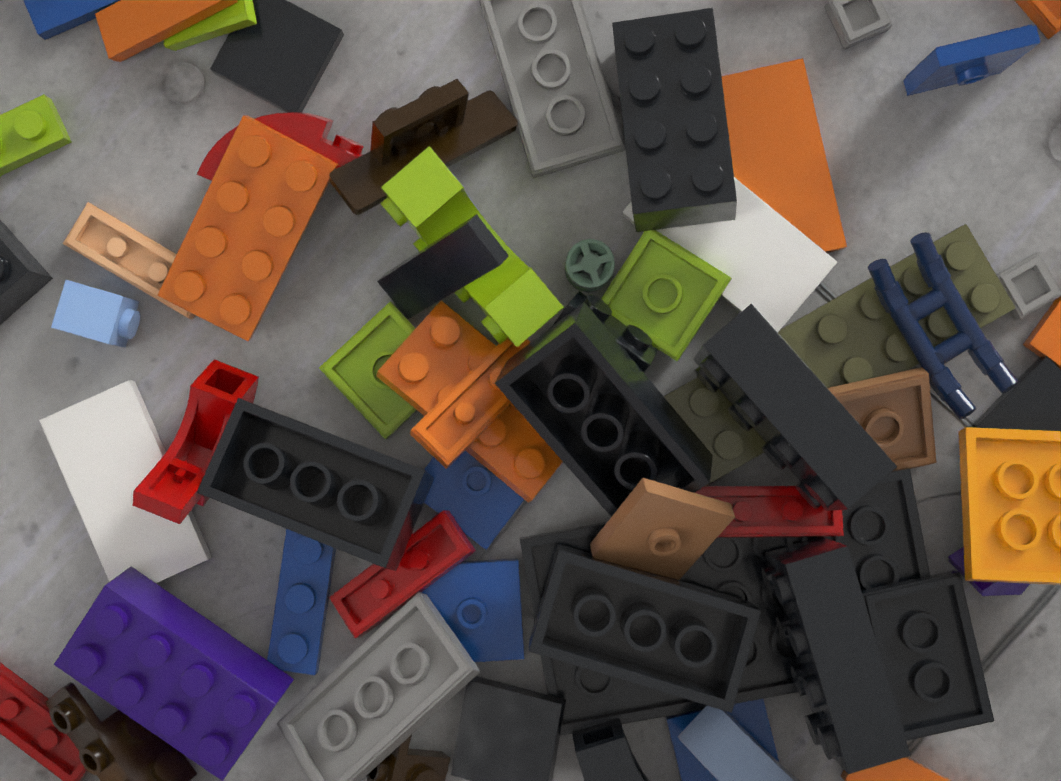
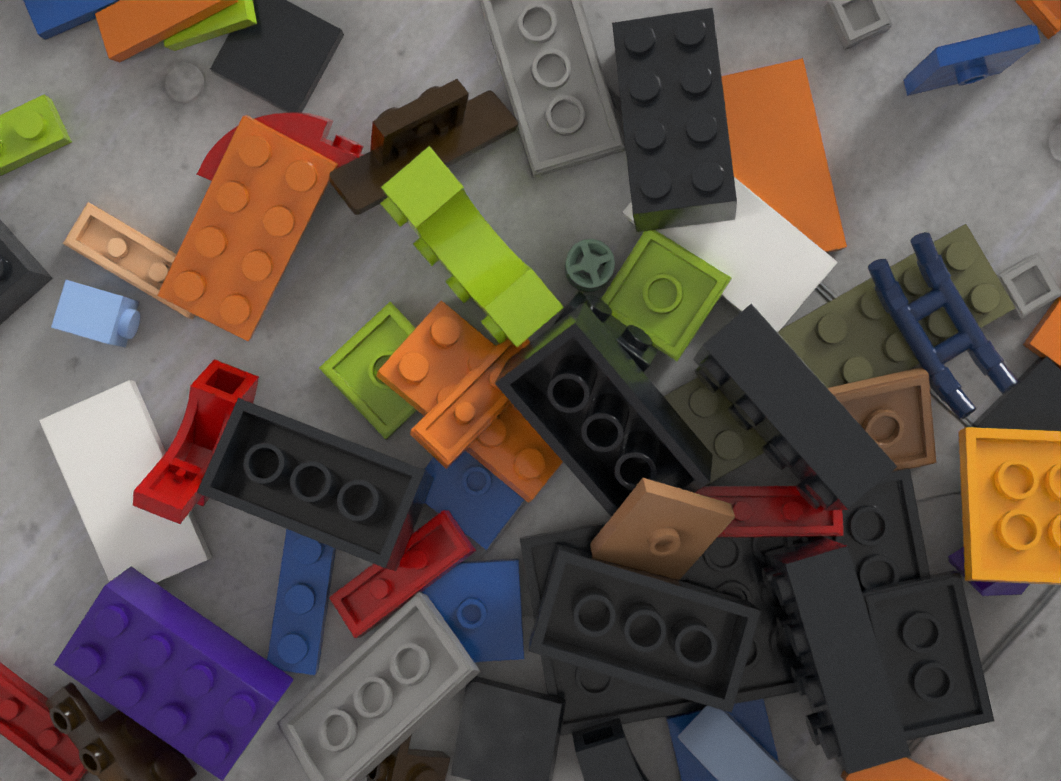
(443, 267): black tile -> none

